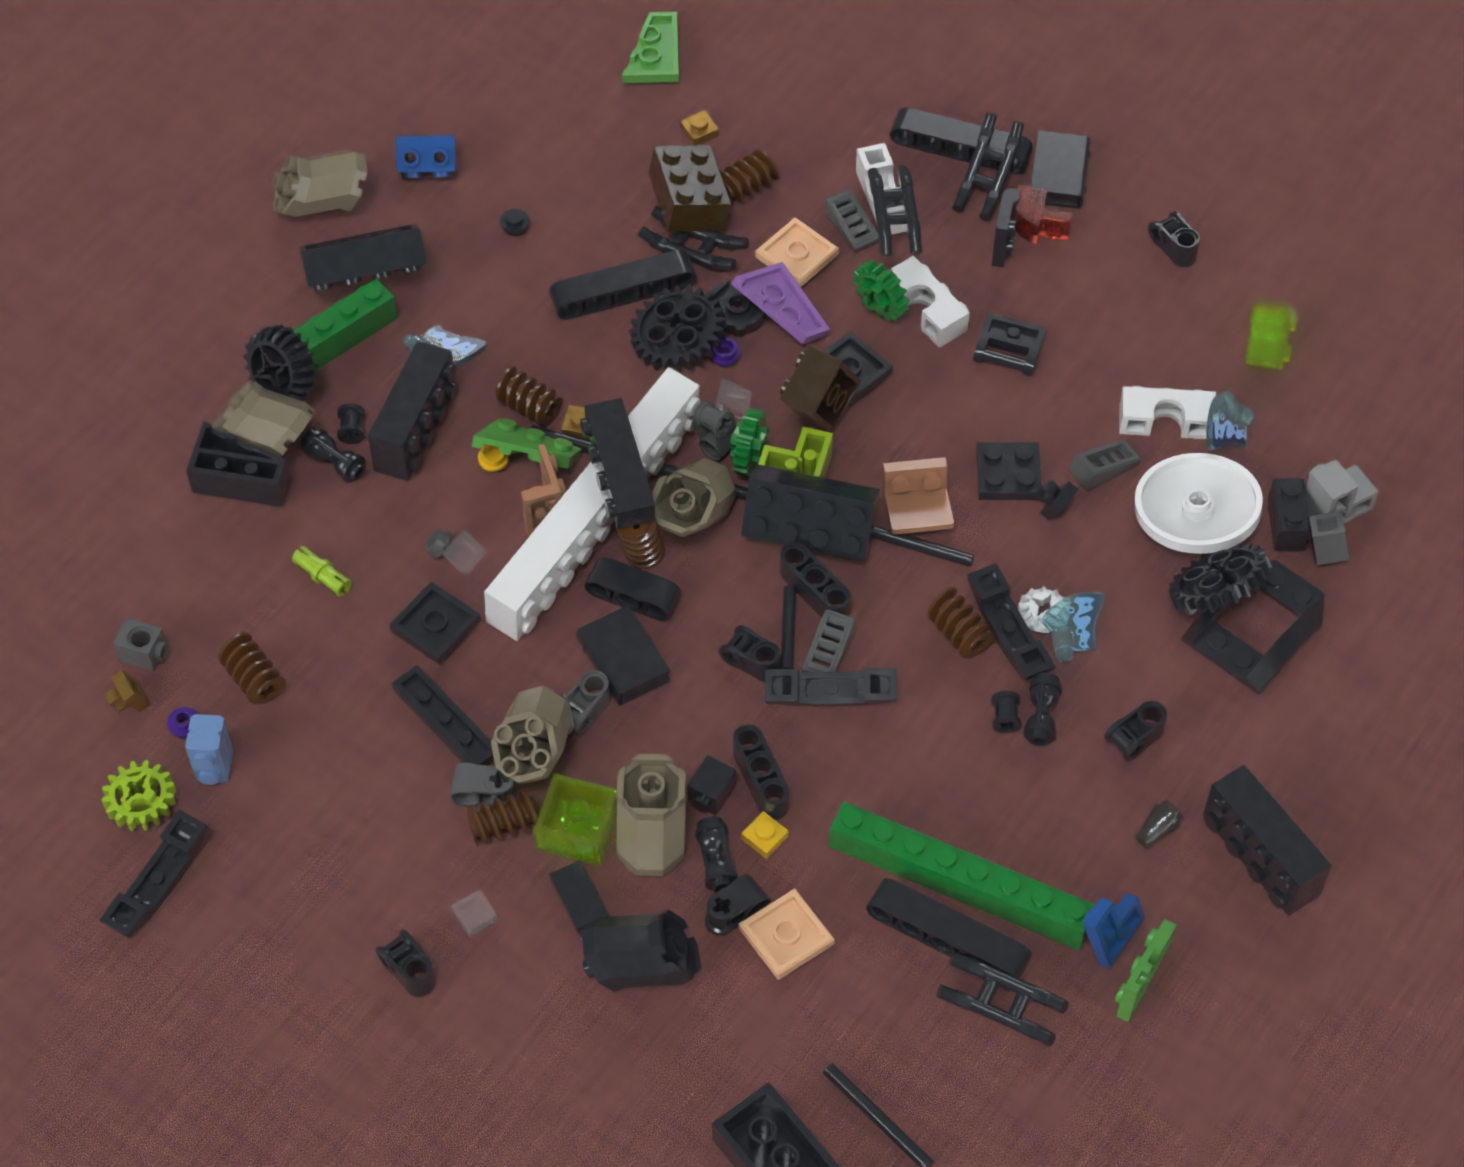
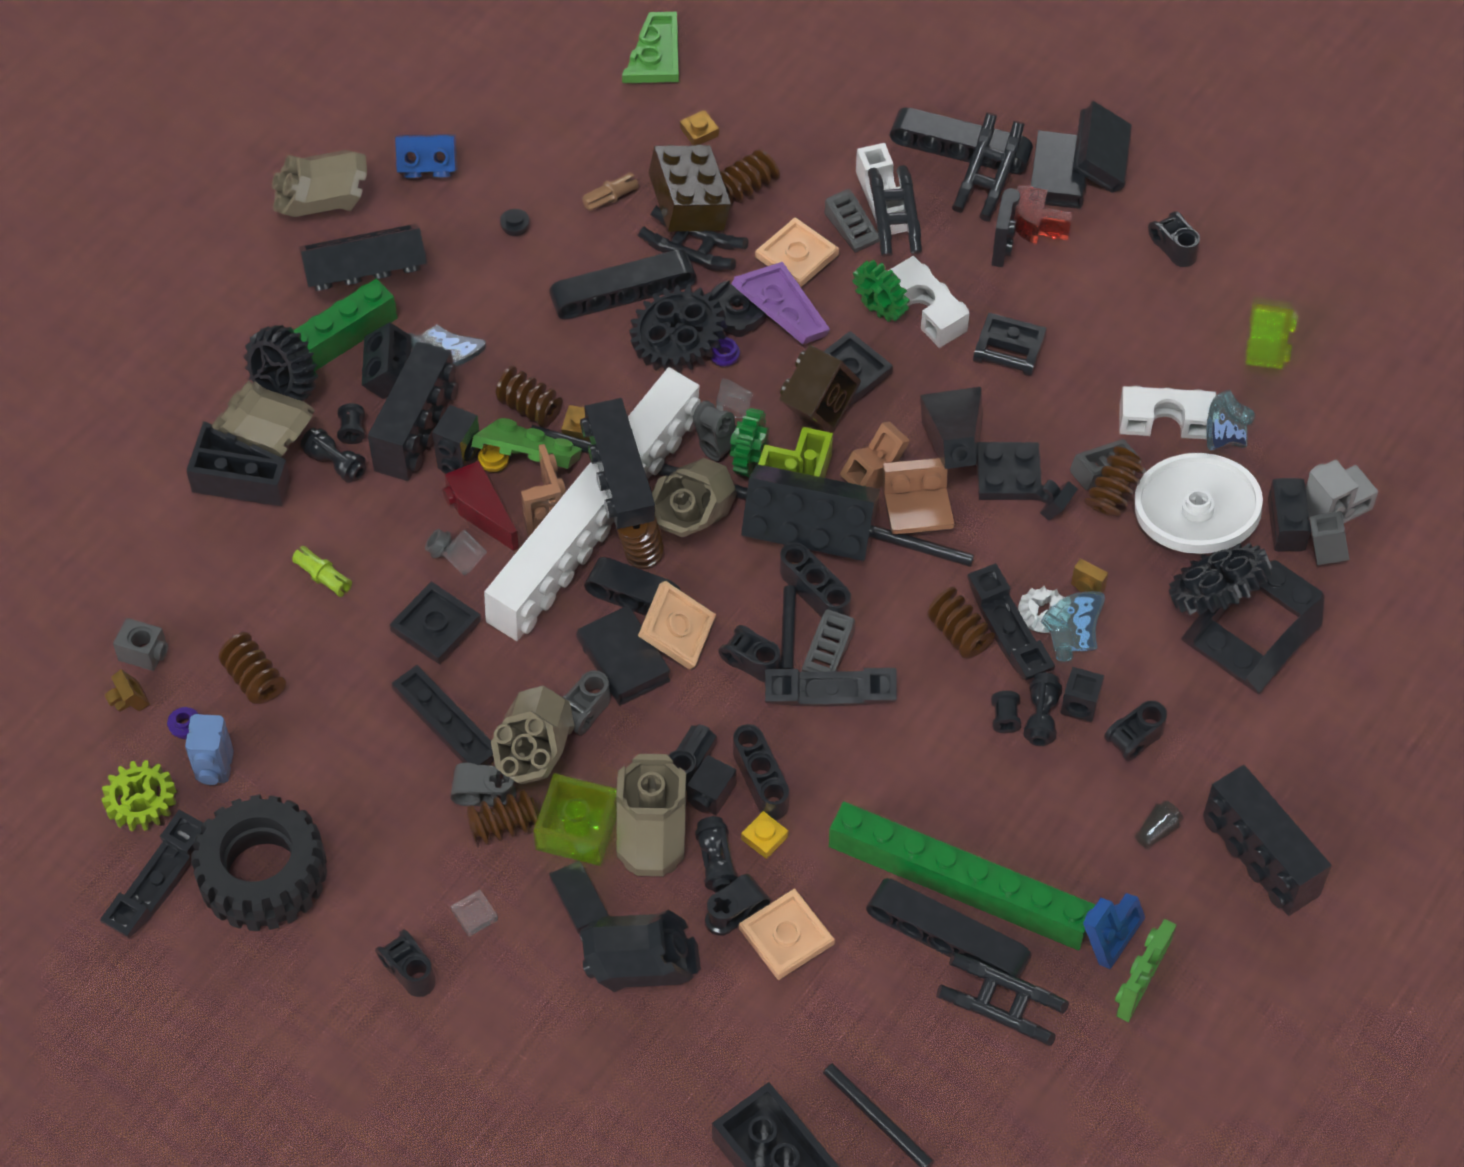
(250, 825): none -> black tyre
(384, 358): none -> black brick
(454, 439): none -> black brick
(479, 503): none -> dark red slope
(610, 191): none -> medium nougat axle
(677, 625): none -> light nougat plate
(693, 750): none -> black piece
(866, 464): none -> nougat brick
(954, 424): none -> black slope
(1082, 694): none -> black brick
(1089, 577): none -> pearl gold plate
(1102, 147): none -> black piece
(1115, 482): none -> reddish brown piece

